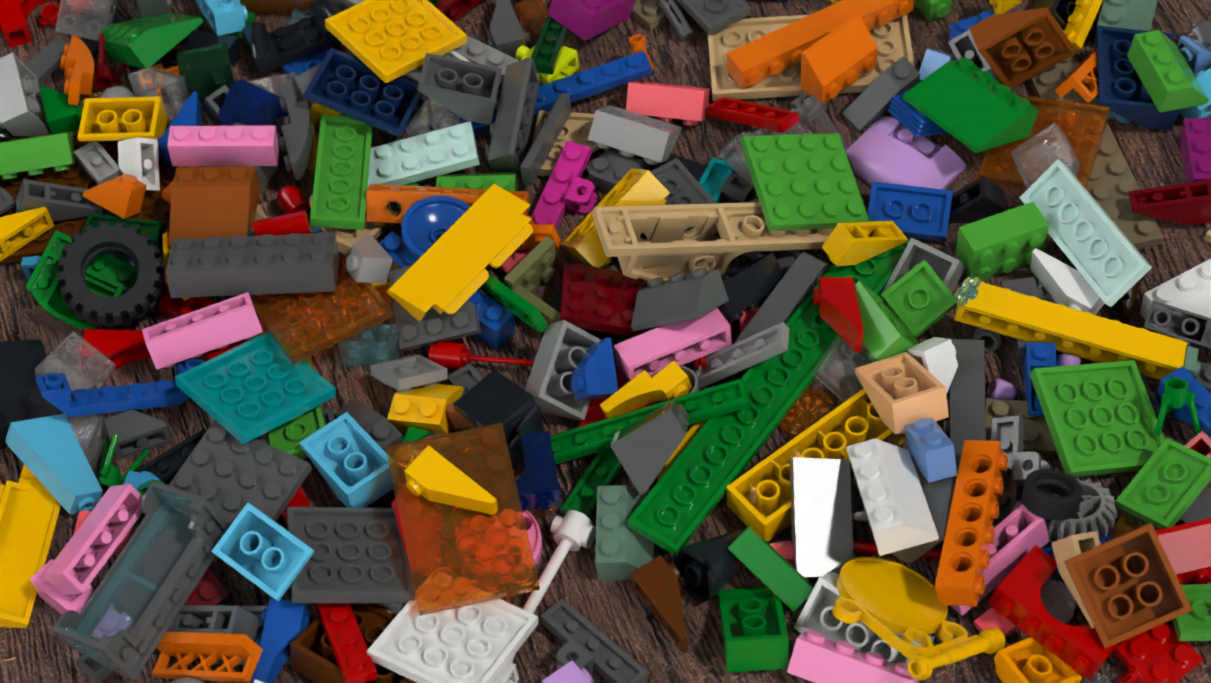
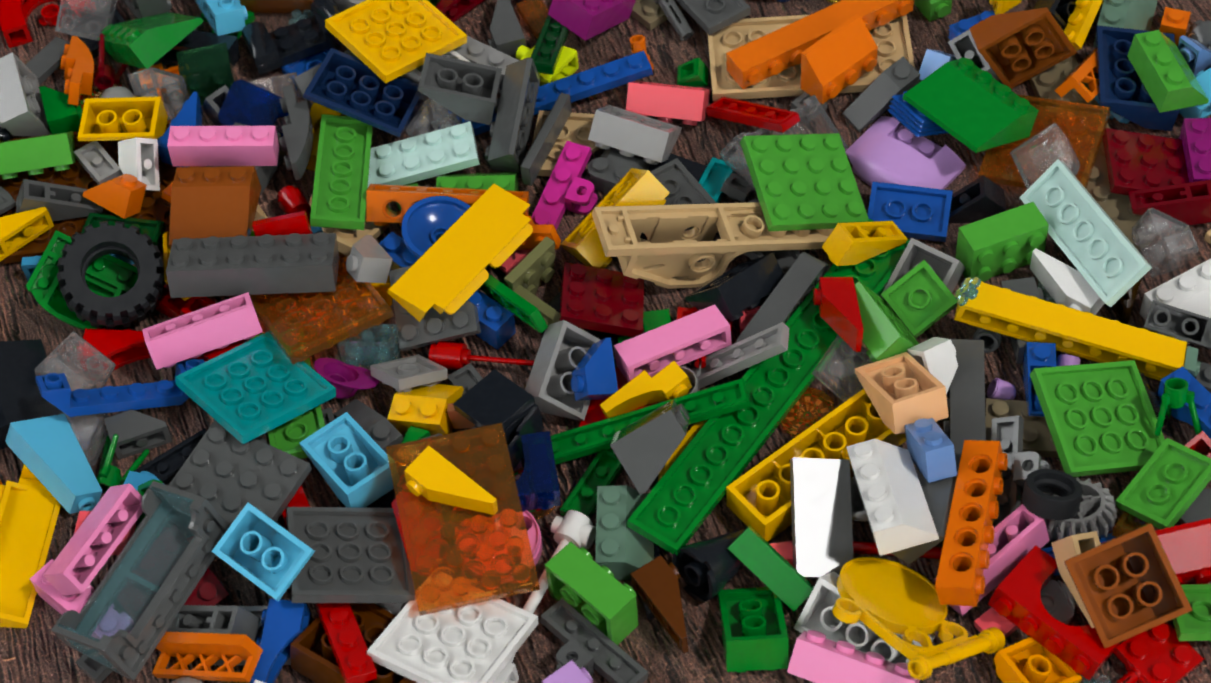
(344, 377): none -> magenta piece
(592, 592): none -> bright green brick
(678, 298): dark grey slope -> none
(693, 73): none -> green slope
(1142, 161): none -> dark red plate
(1164, 241): none -> clear slope
(1175, 22): none -> orange slope

